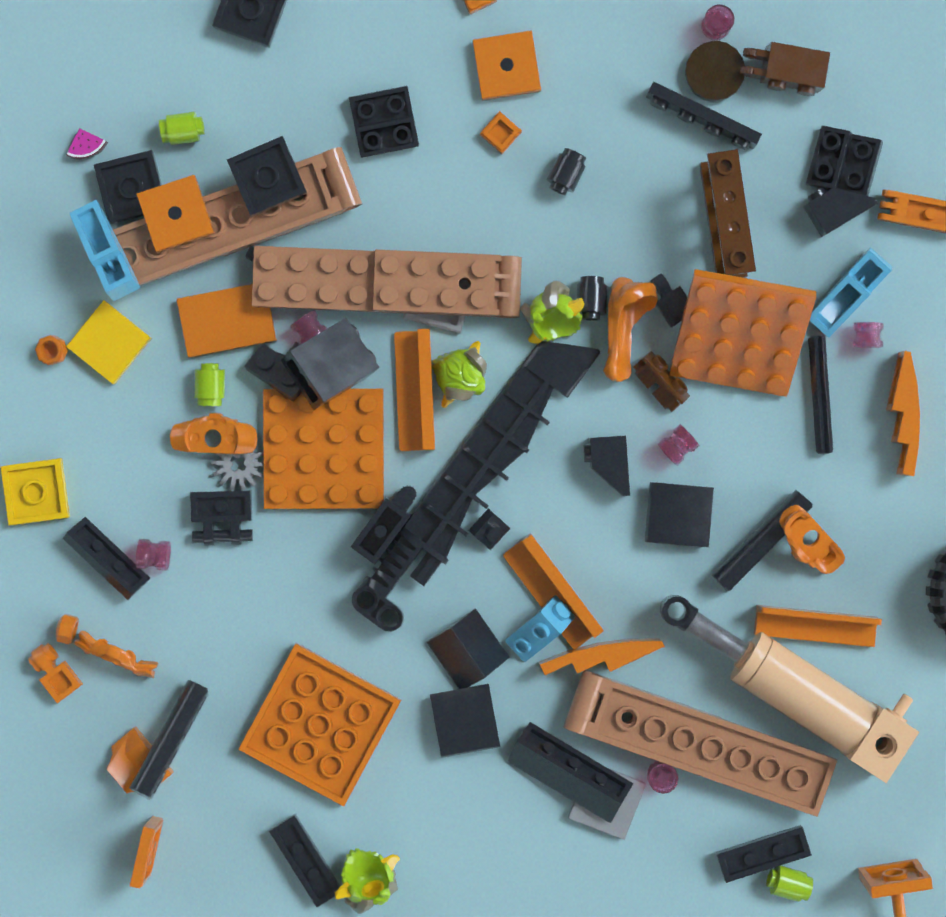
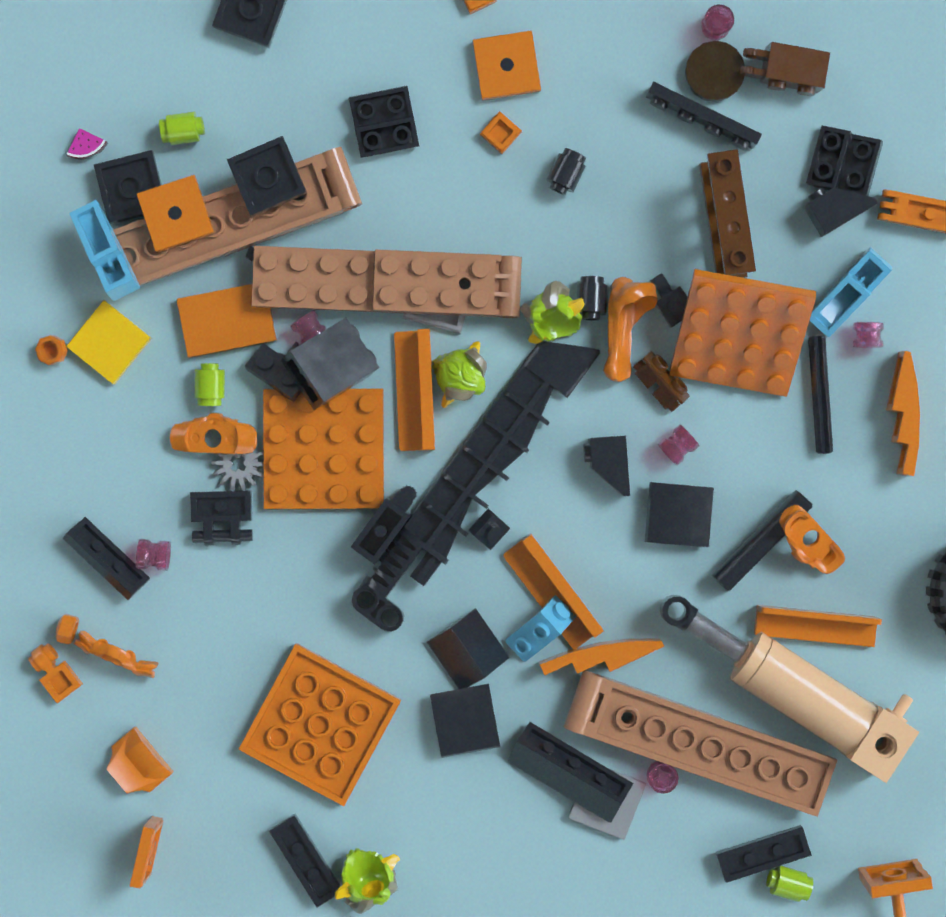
(35, 491): yellow tile -> none
(169, 739): black brick -> none

